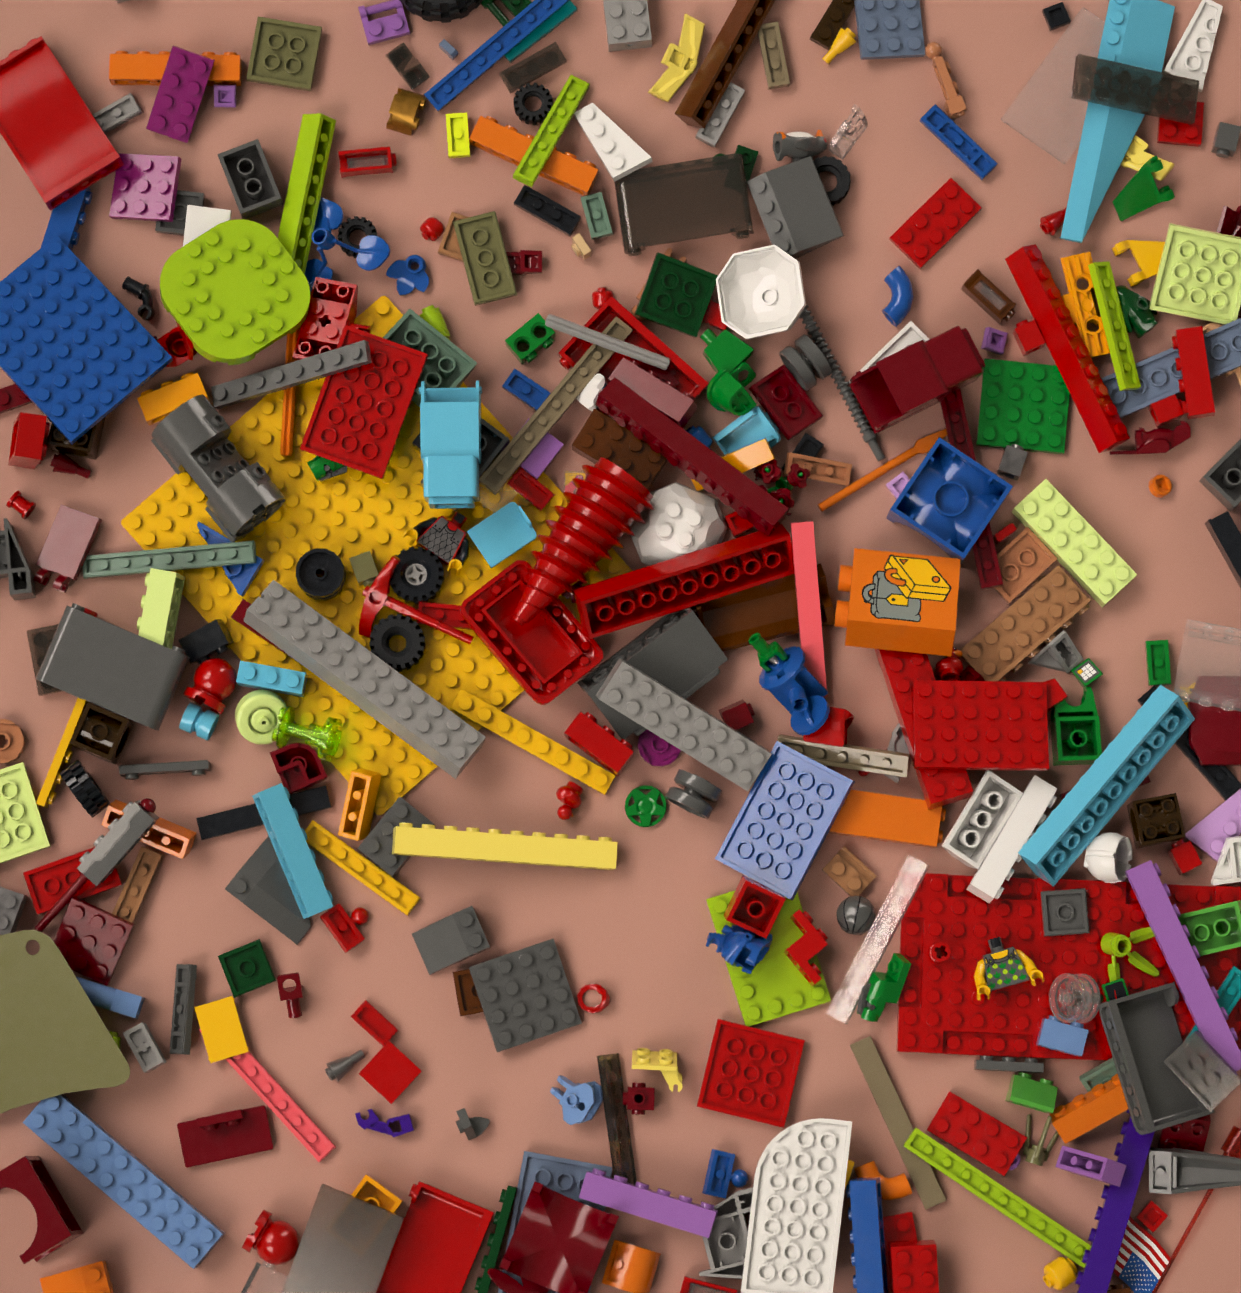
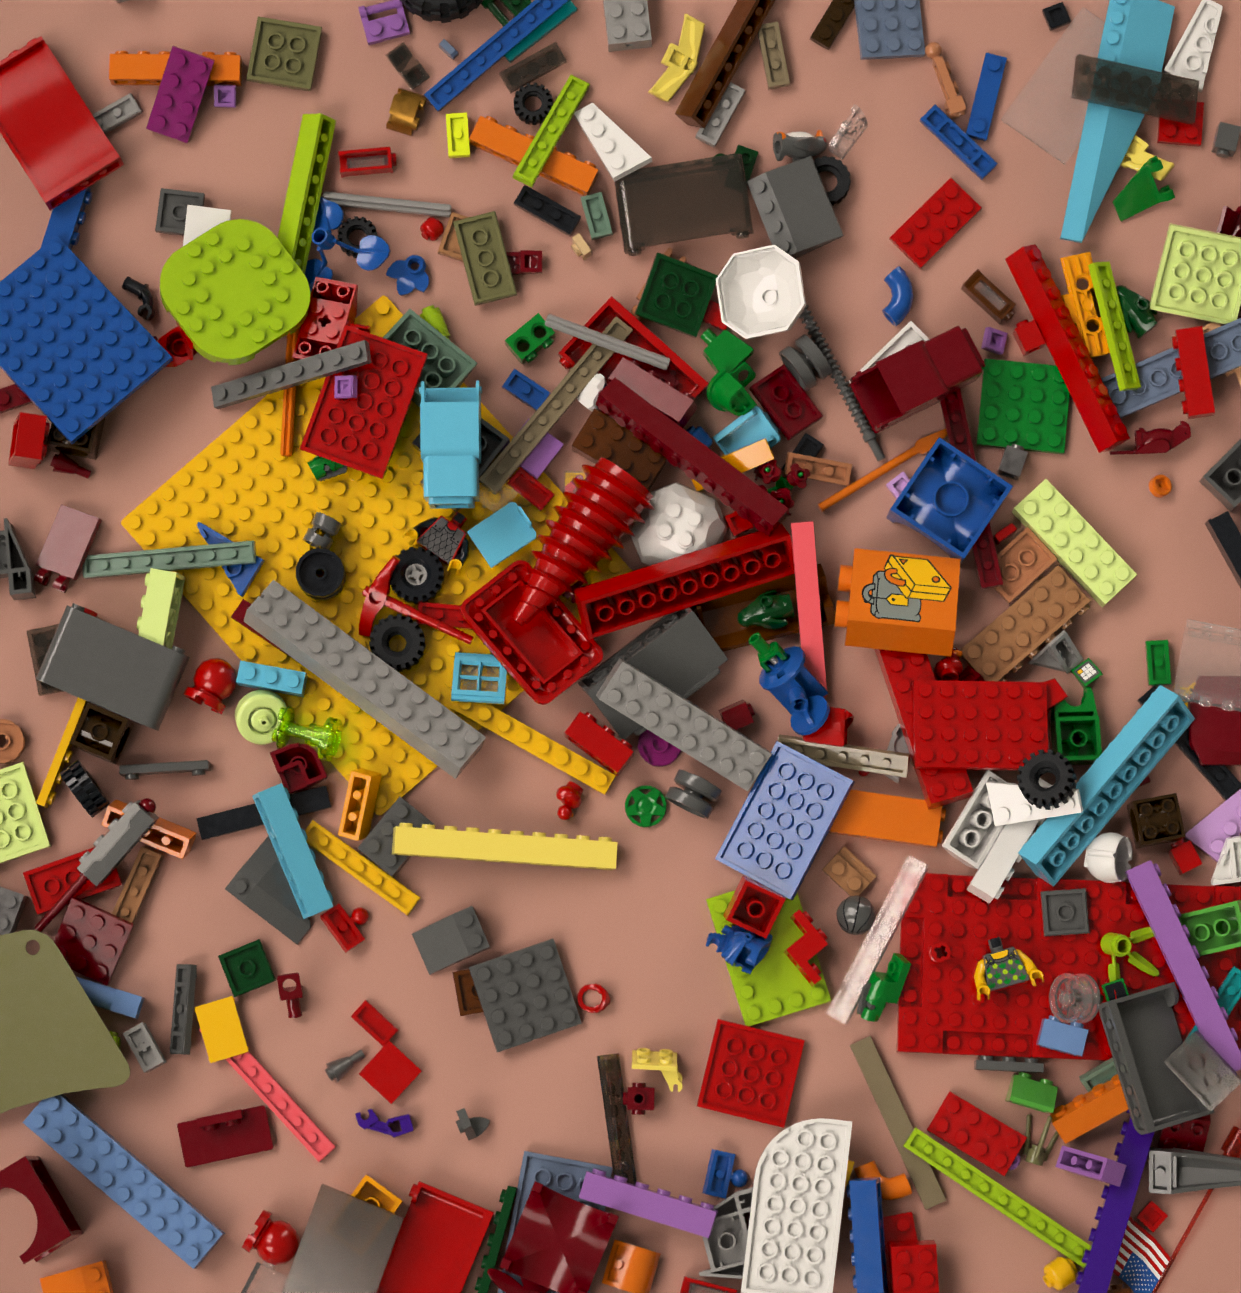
(21, 504): red bush -> none
(145, 188): plate -> none
(163, 401): light orange brick -> none
(197, 442): dark grey cylinder -> none
(201, 722): medium azure wheel -> none
(206, 641): black brick -> none
(250, 179): dark grey brick -> none
(326, 525): none -> dark grey wheel
(345, 387): none -> medium lavender tile
(364, 568): olive brick -> none
(389, 204): none -> light grey axle
(478, 679): none -> medium azure piece
(578, 1100): medium blue hinge -> none
(600, 297): red piece -> none
(767, 611): none -> dark green animal
(843, 41): yellow cone -> none
(986, 96): none -> blue plate
(1010, 805): none -> white wing
(1042, 764): none -> black tyre
(1051, 223): red cone -> none
(1146, 255): yellow flag -> none
(1166, 410): red brick -> none

